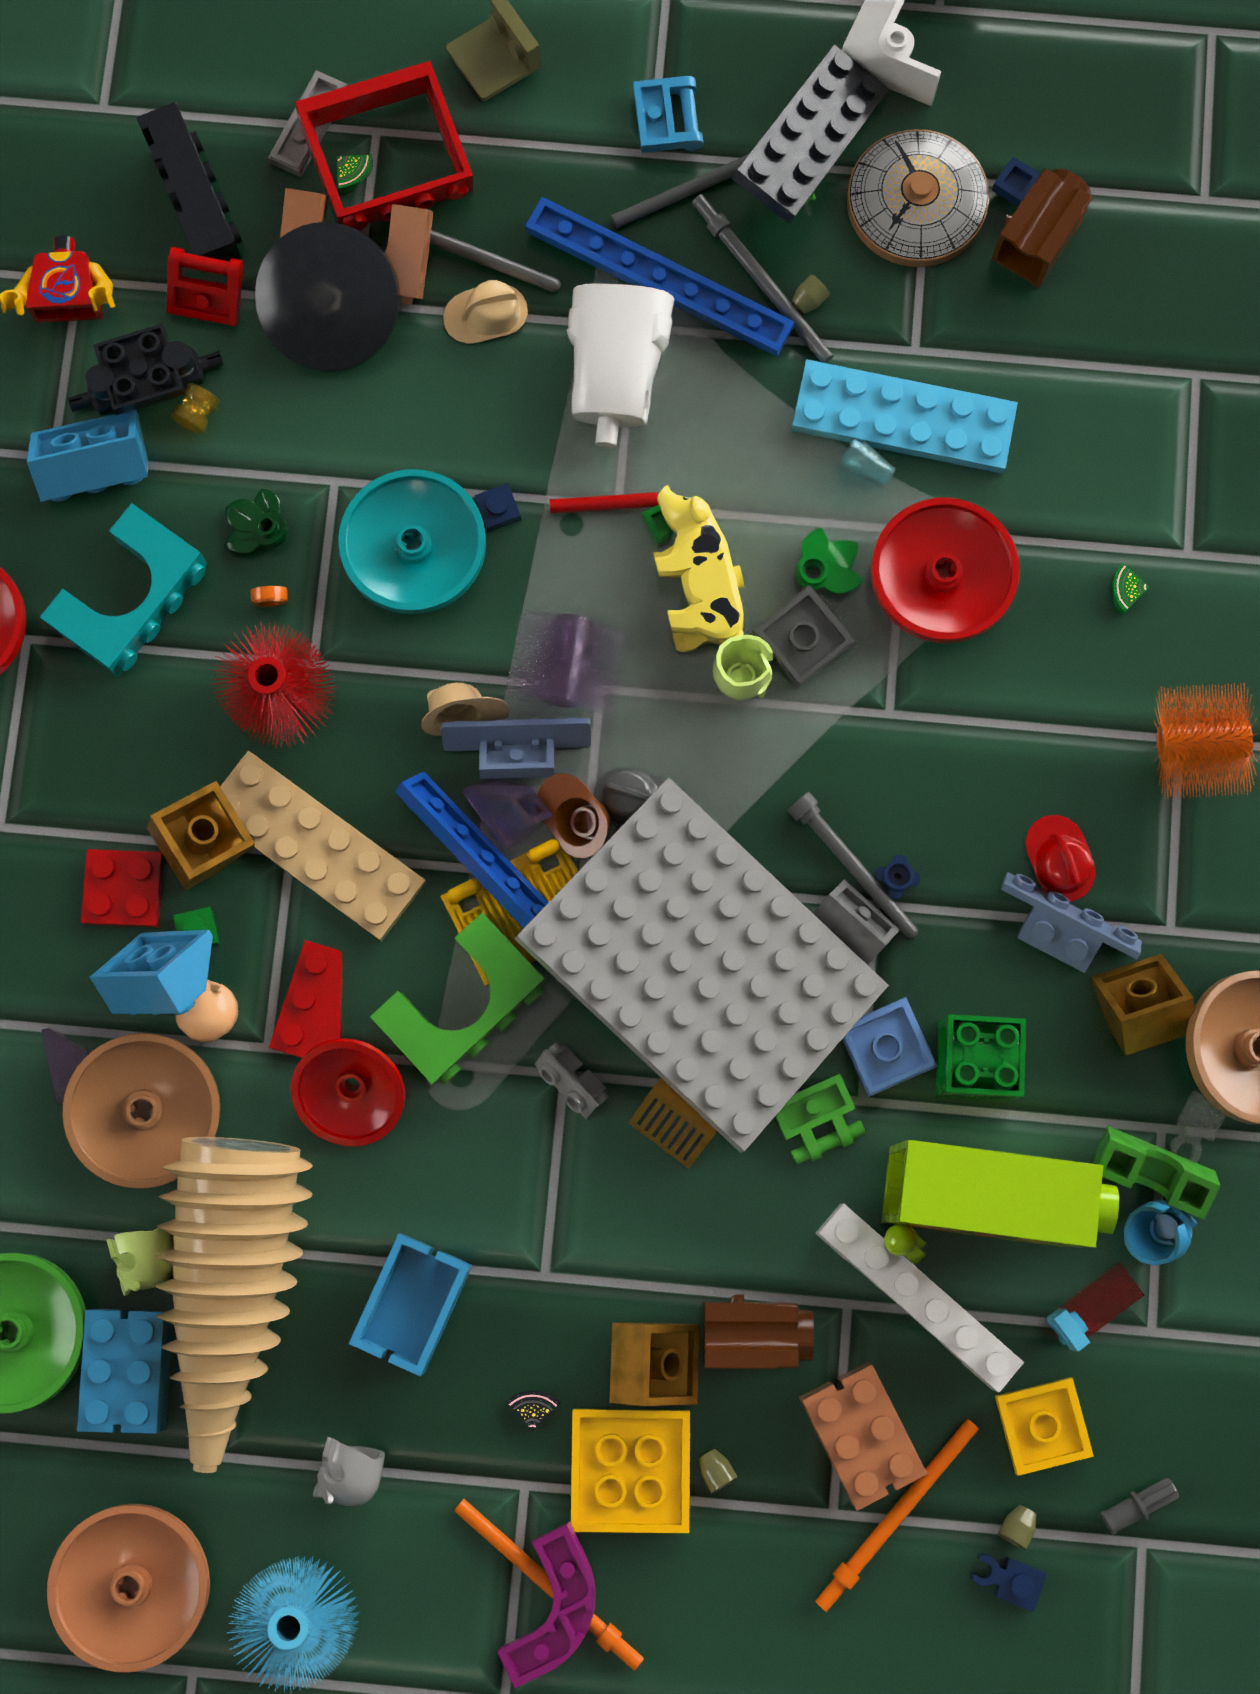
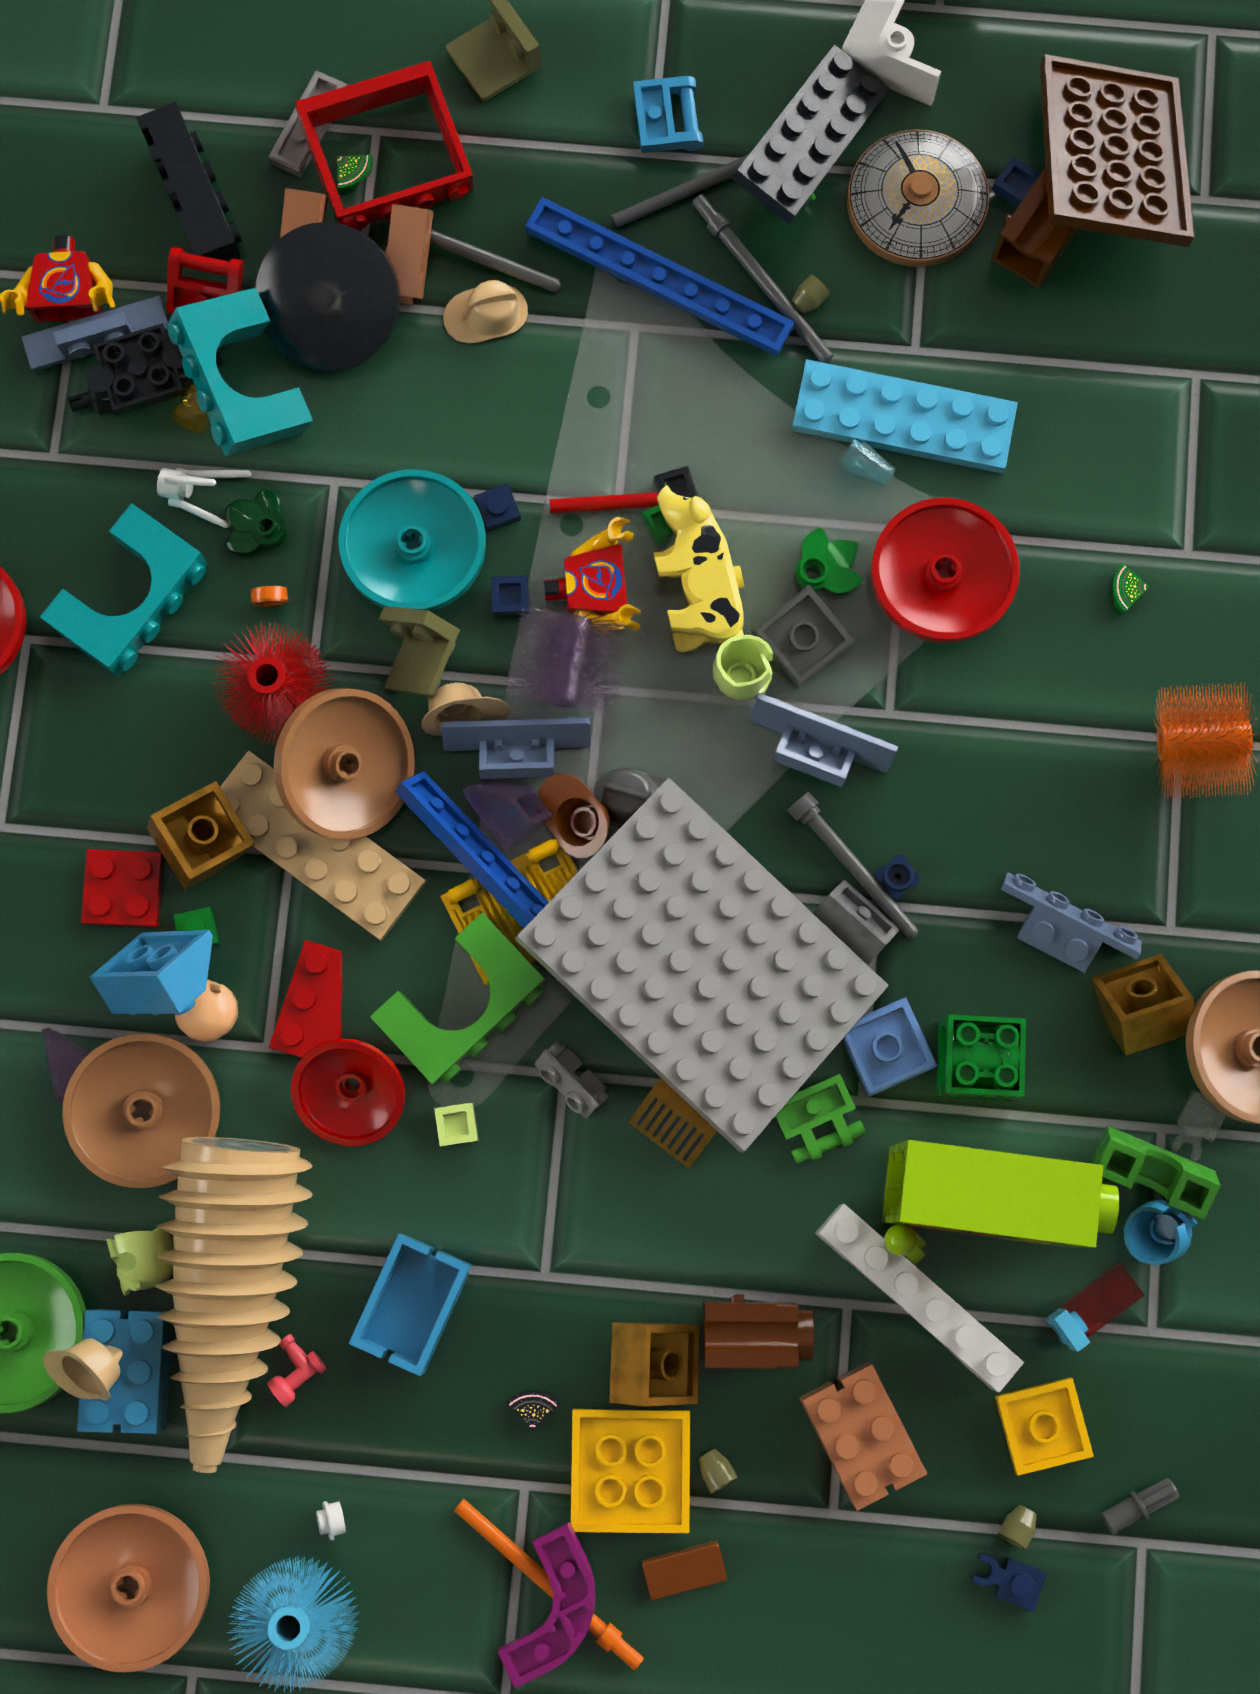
(77, 337): none -> sand blue bracket
(85, 1369): none -> tan piece
(87, 456): dark azure slope -> none
(180, 482): none -> white plant
(235, 419): none -> teal arch
(306, 1367): none -> coral piece
(331, 1520): none -> white plate
(343, 763): none -> medium nougat dish
(348, 1473): light grey helmet -> none
(423, 651): none -> olive bracket
(456, 1124): none -> yellowish green plate
(510, 595): none -> dark blue plate
(597, 580): none -> torso
(616, 353): white torso -> none
(678, 481): none -> black tile
(684, 1570): none -> dark orange slope
(819, 744): none -> sand blue bracket
(847, 1574): orange bar -> none
(1060, 857): red piece -> none
(1115, 151): none -> plate

